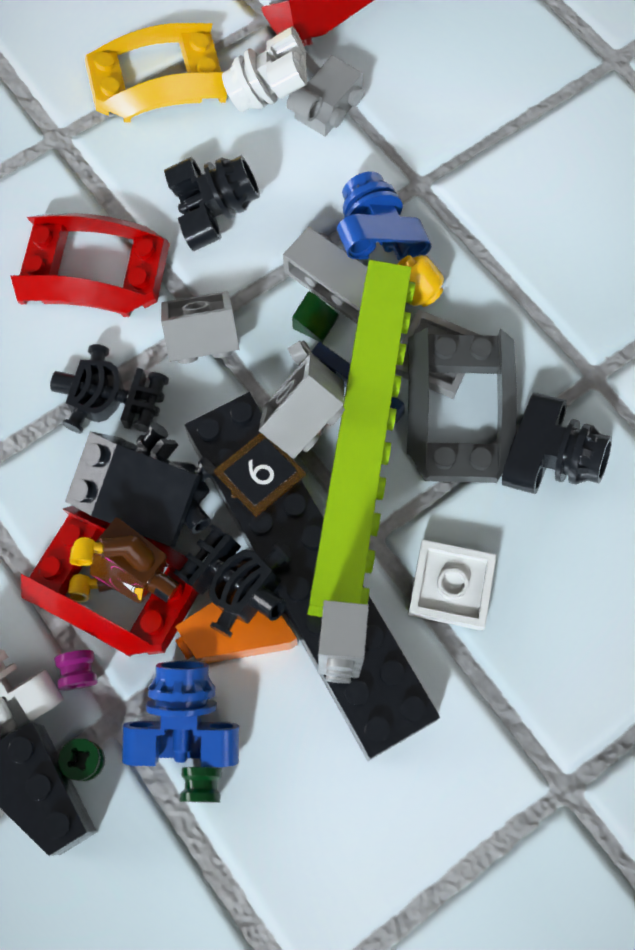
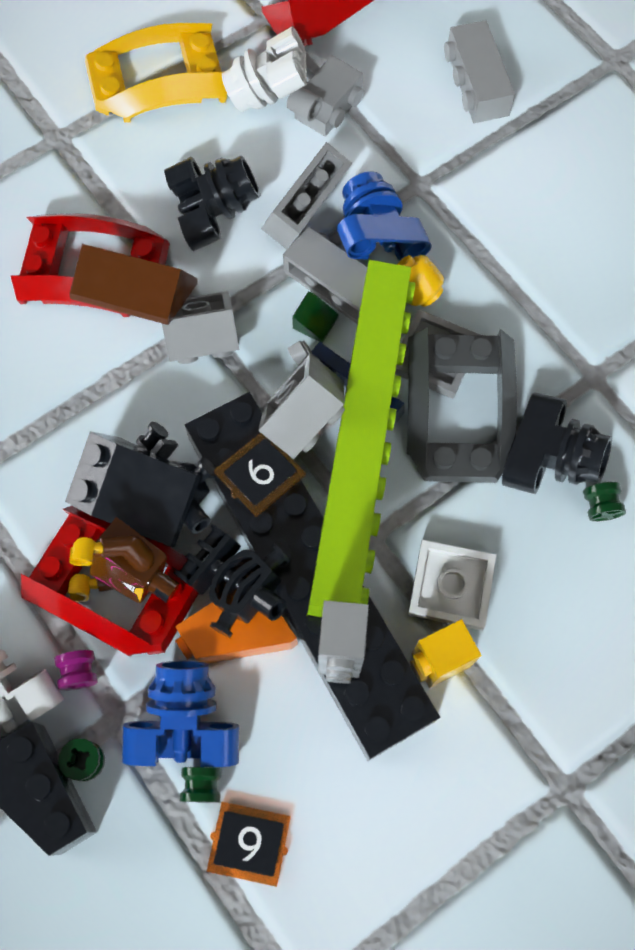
(87, 397): black piece -> none
(130, 284): none -> reddish brown slope
(249, 844): none -> piece
(306, 195): none -> light grey brick
(444, 654): none -> yellow piece
(479, 72): none -> light grey brick
(604, 501): none -> dark green wheel

